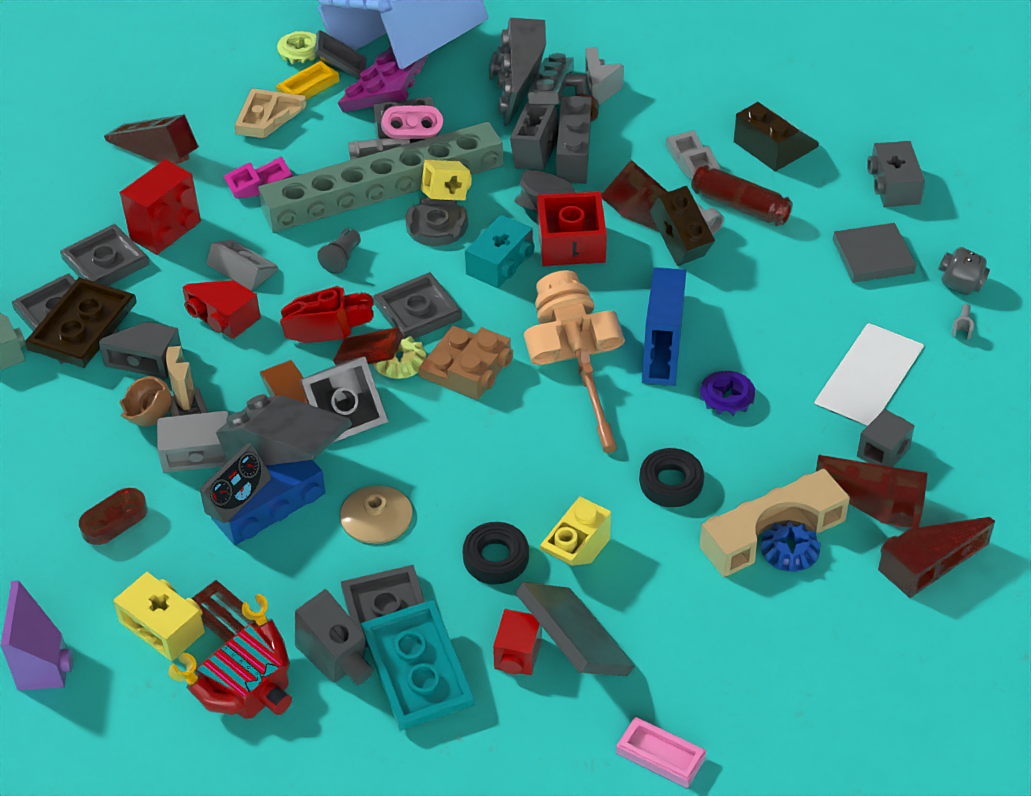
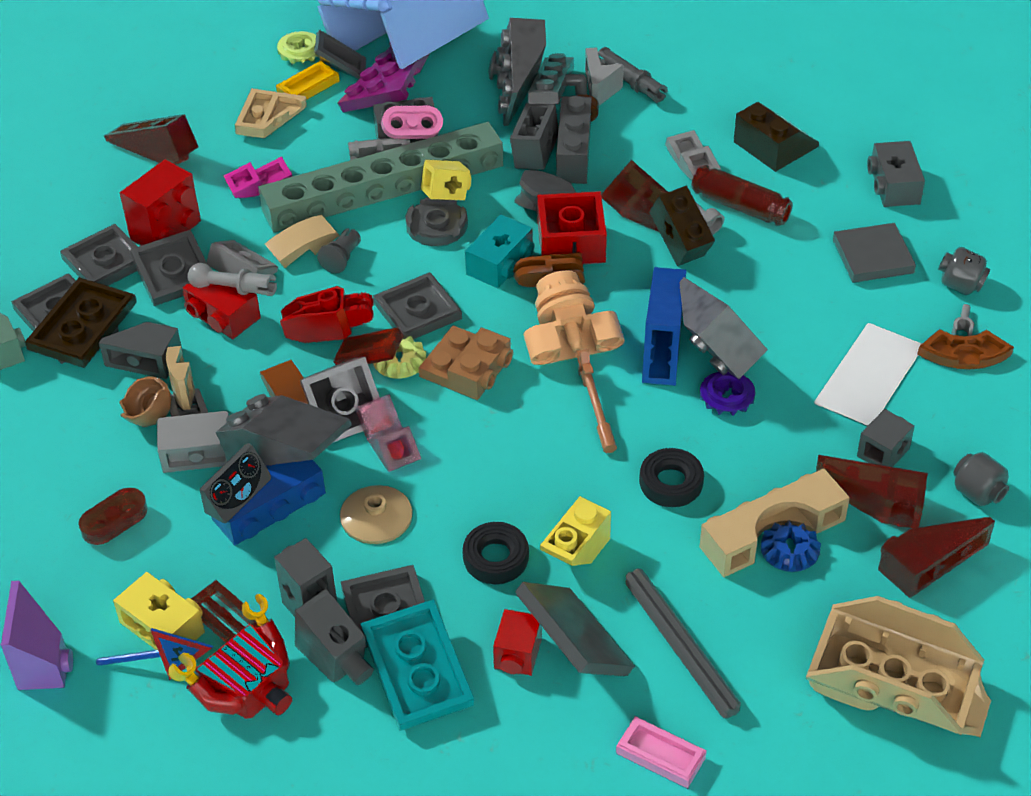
(166, 264): none -> dark grey tile
(169, 649): none -> blue piece
(245, 281): none -> light grey pin
(300, 237): none -> tan slope
(303, 574): none -> dark grey brick
(385, 434): none -> clear pink slope
(532, 269): none -> dark orange arm
(638, 79): none -> dark grey pin
(683, 644): none -> dark grey axle
(719, 331): none -> flat silver slope
(902, 661): none -> tan slope
(965, 351): none -> dark orange tile
(981, 479): none -> dark grey head

